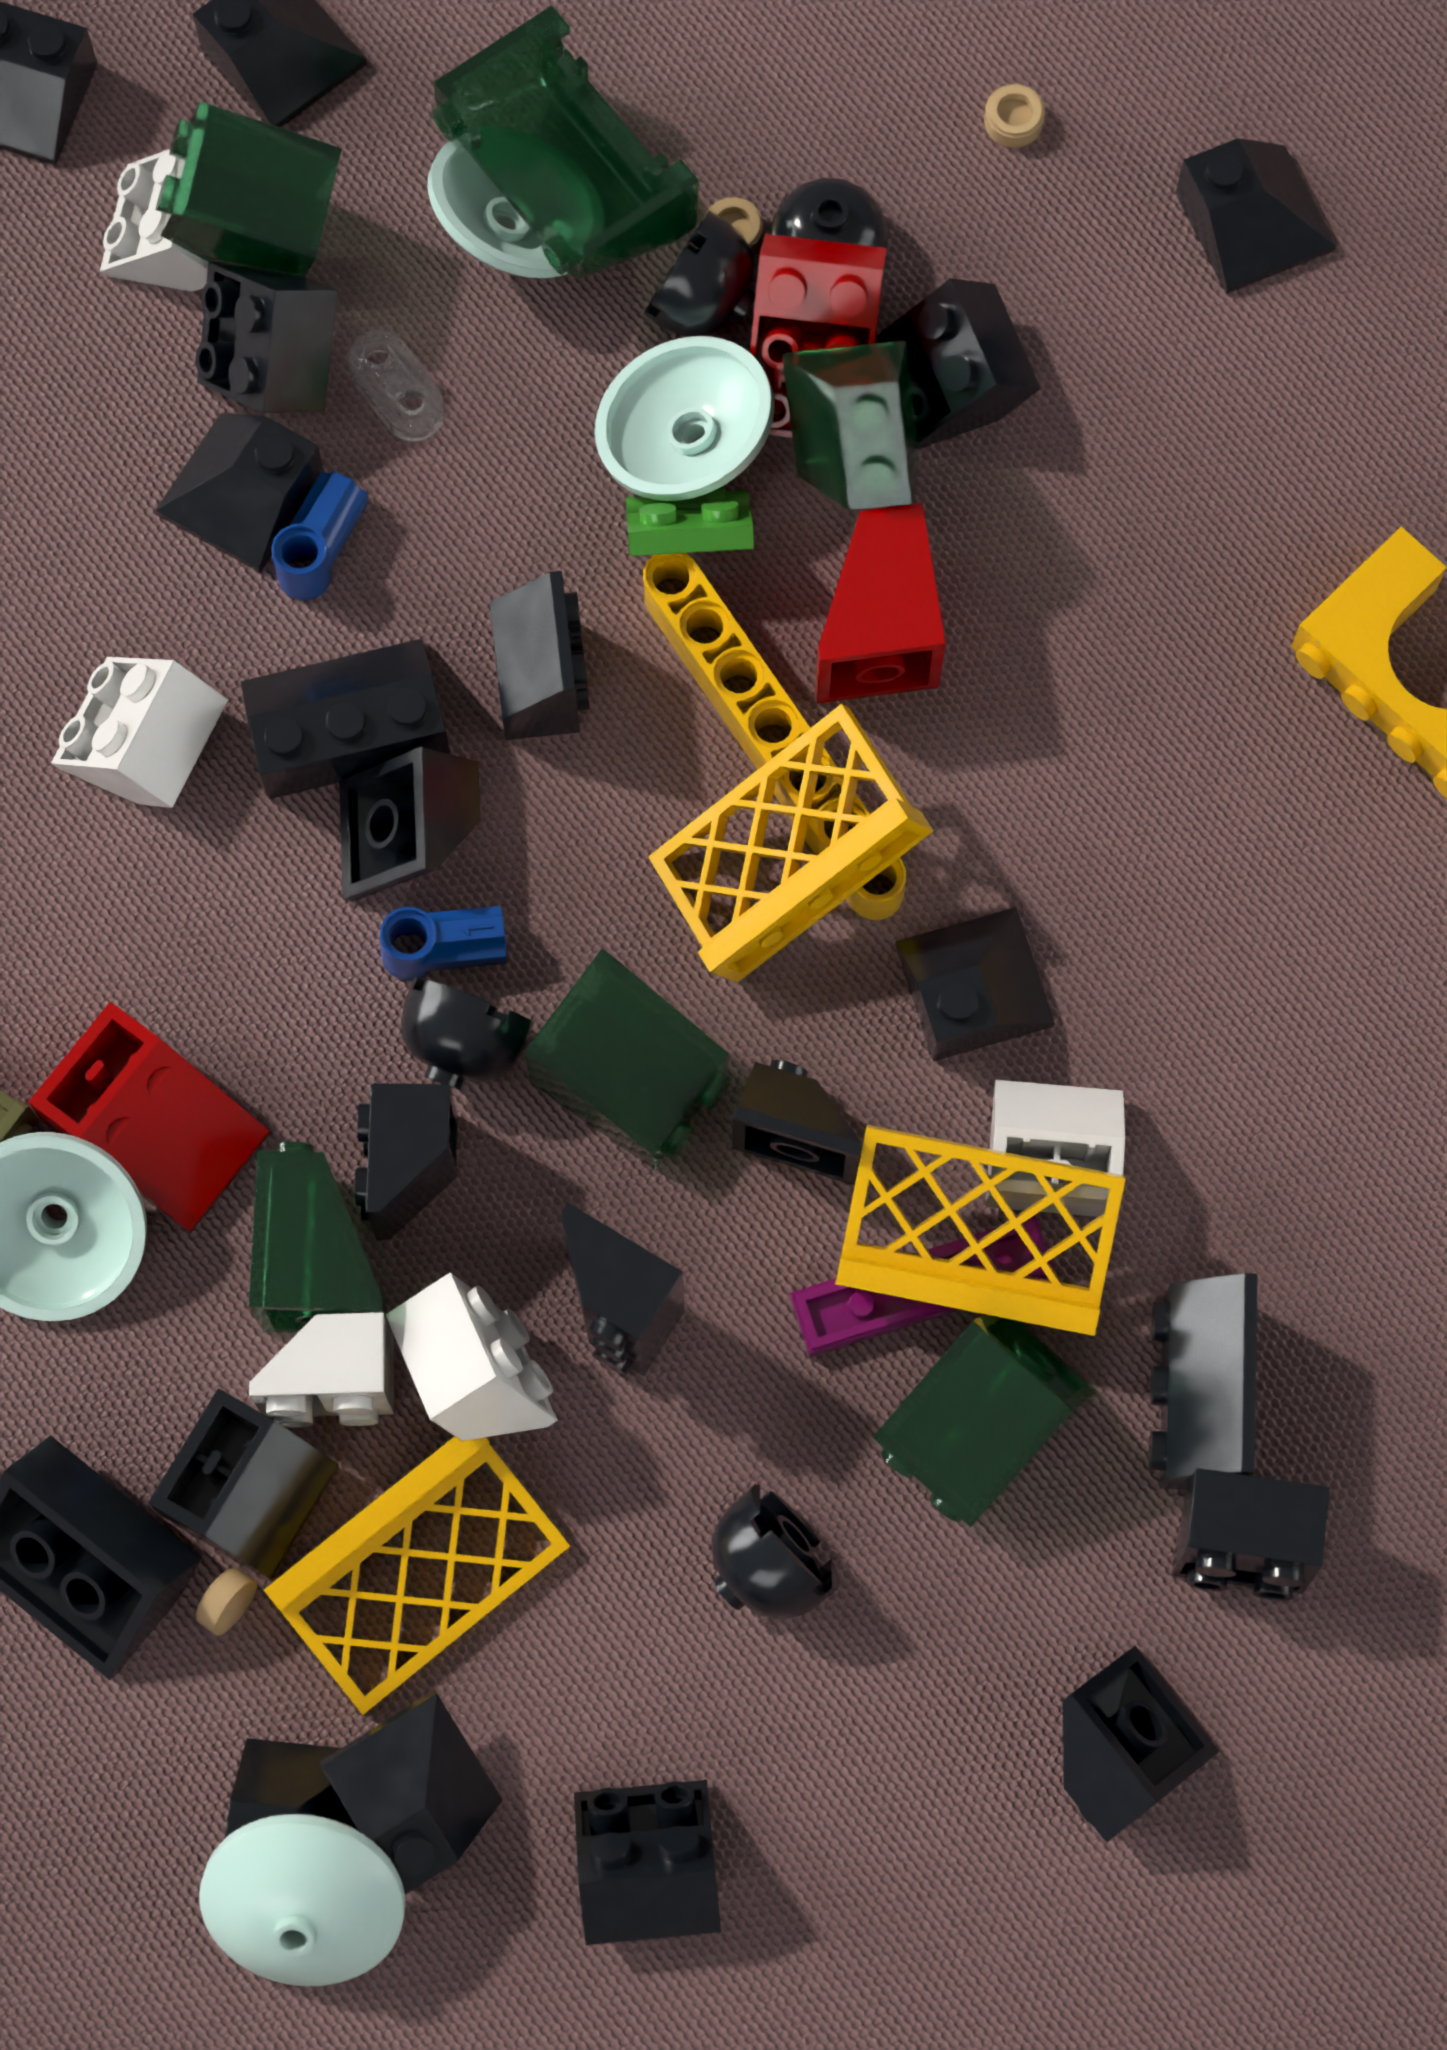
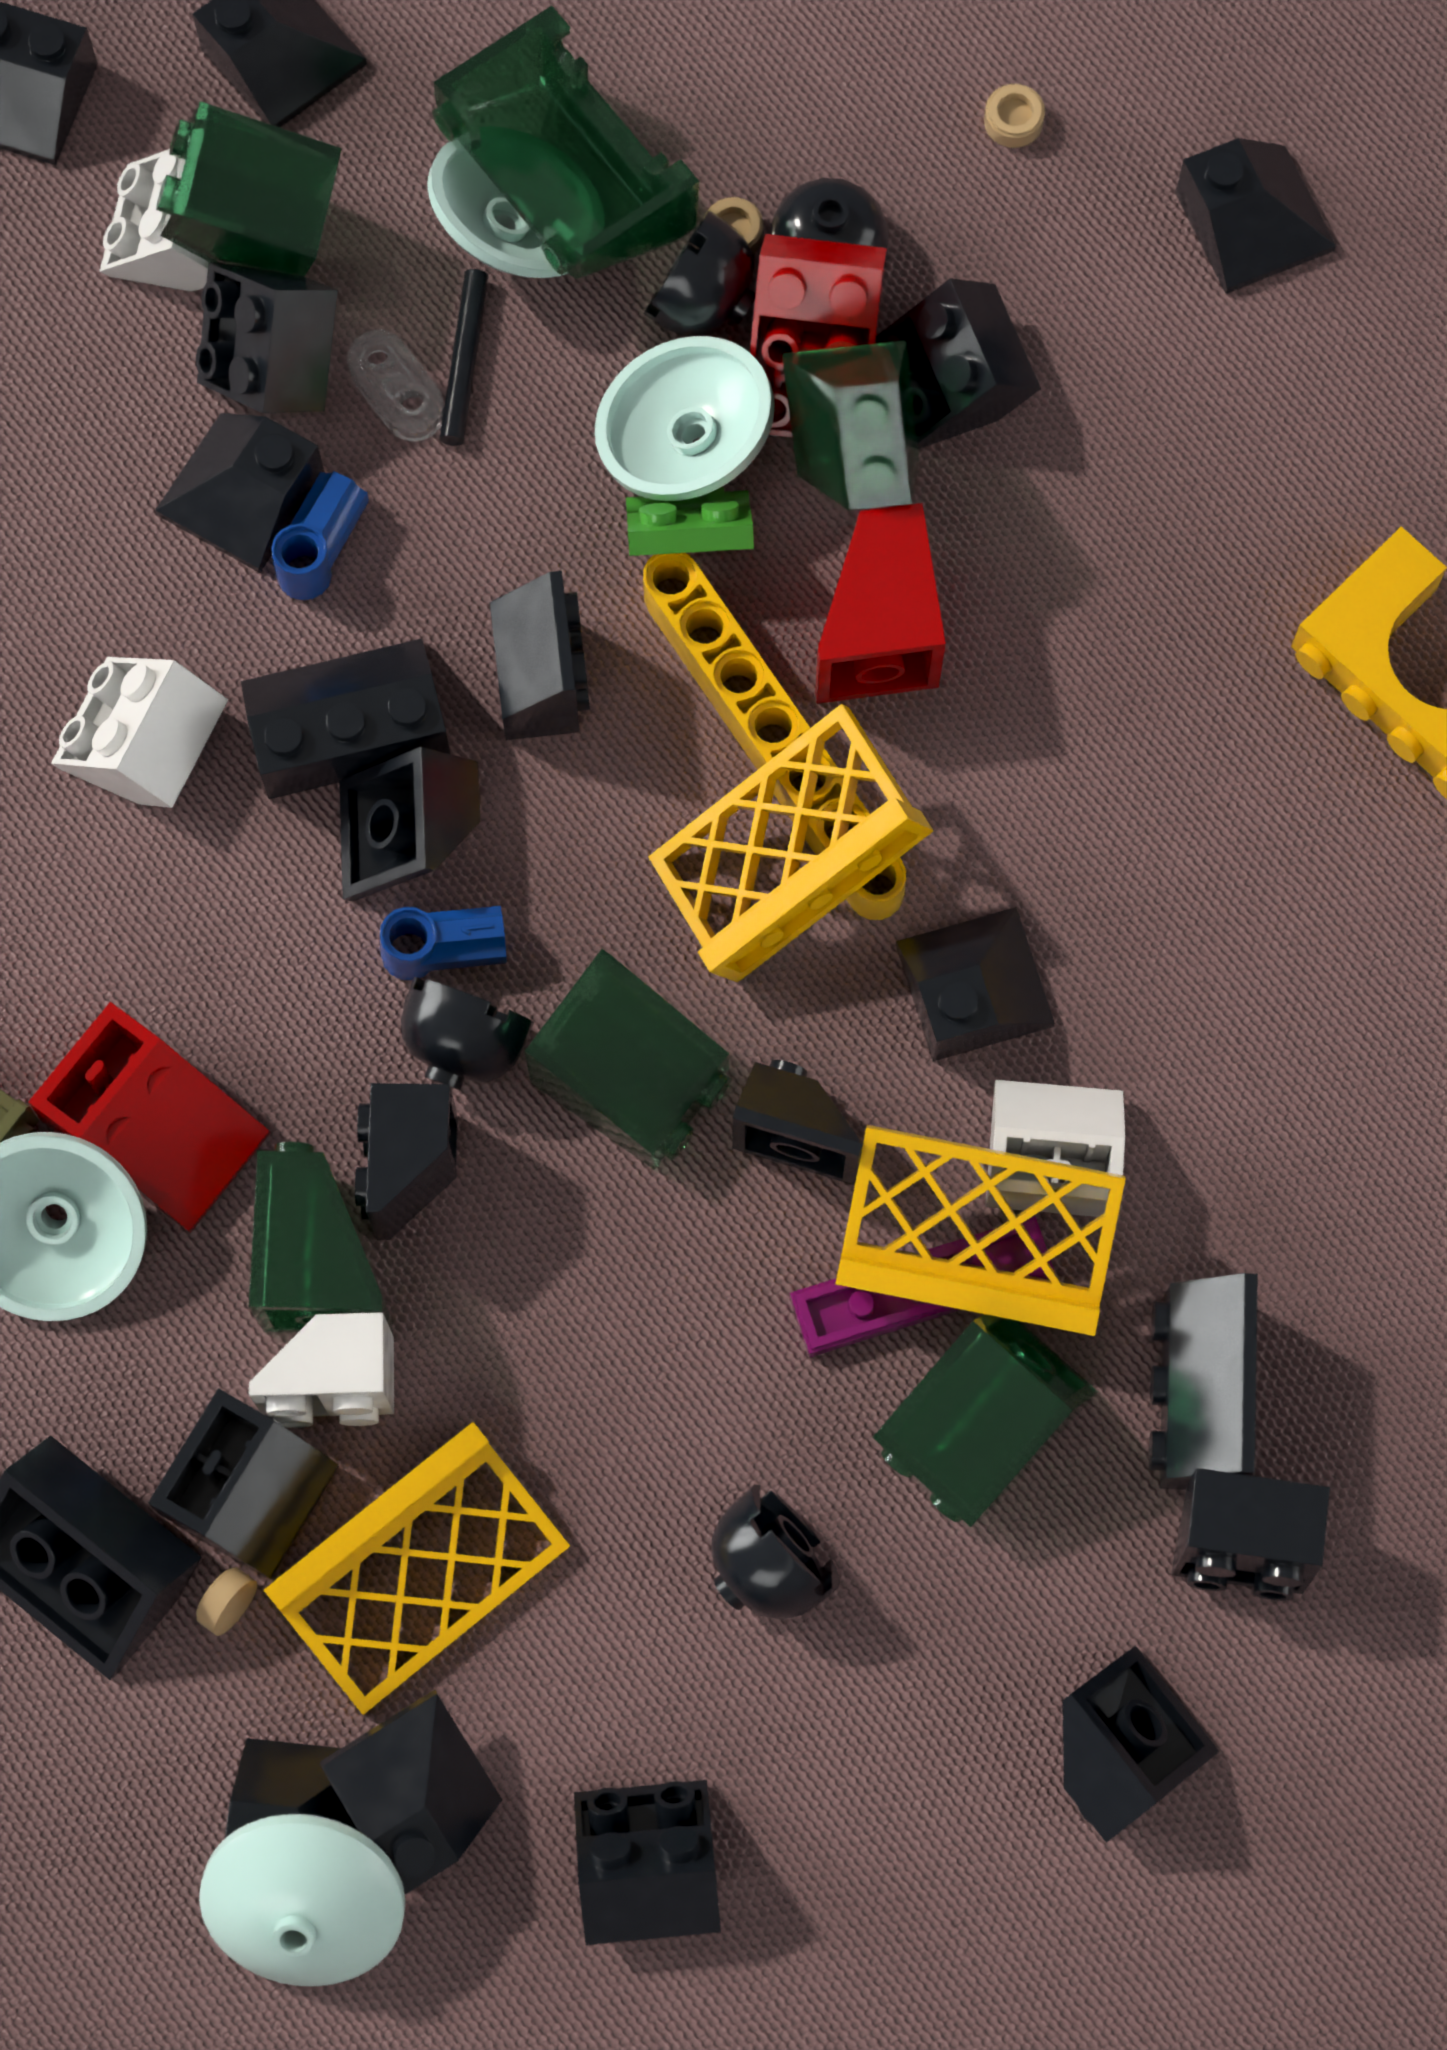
(463, 357): none -> black bar
(471, 1362): white slope -> none
(623, 1291): black slope -> none

